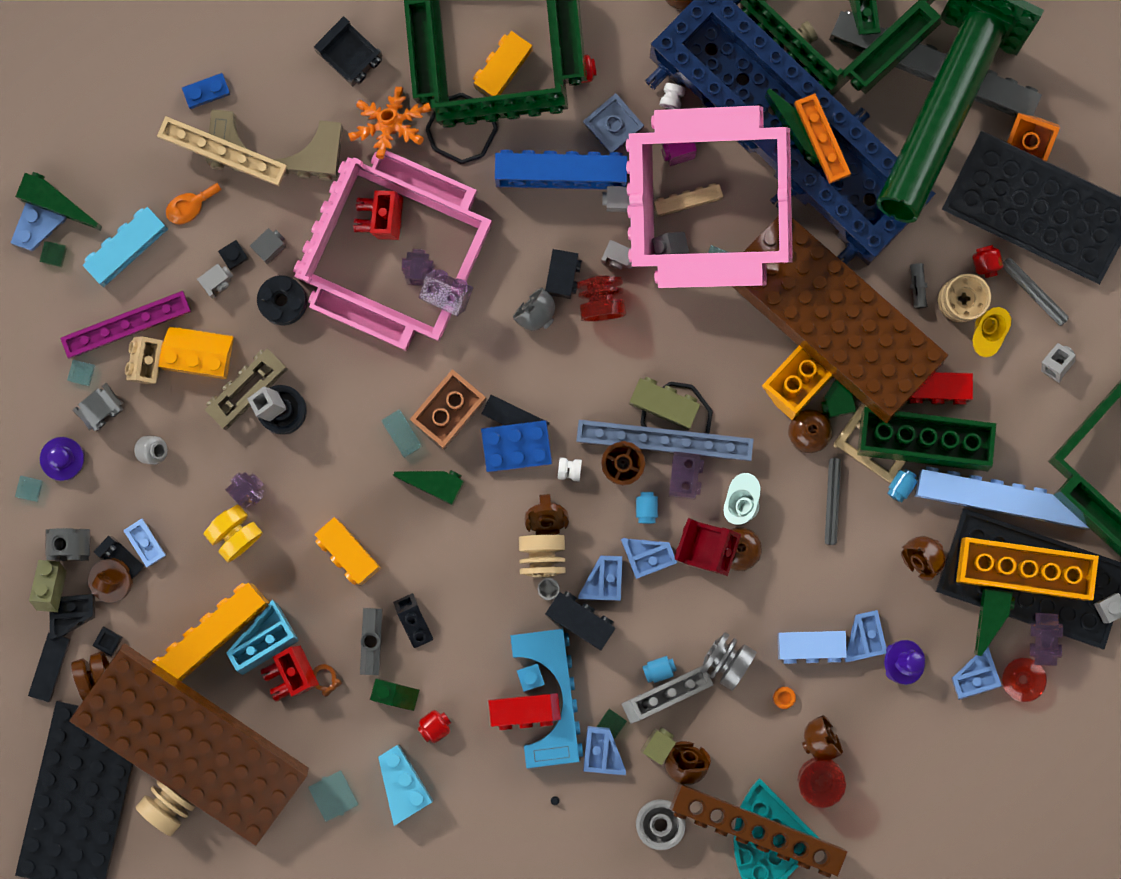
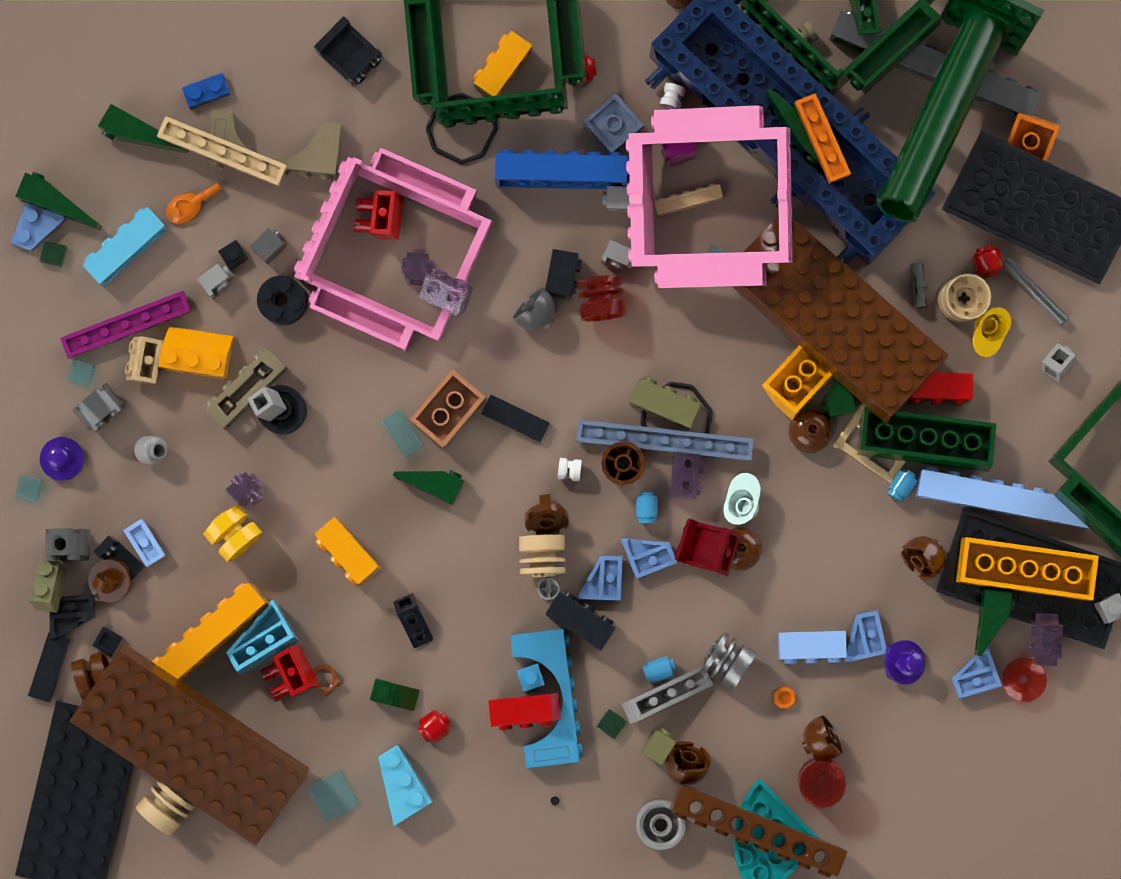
(130, 129): none -> dark green slope
(371, 656): dark grey piece -> none
(389, 122): orange piece -> none
(516, 446): blue plate -> none
(602, 752): medium blue wing -> none
(670, 244): dark grey brick -> none
(832, 507): dark grey axle -> none

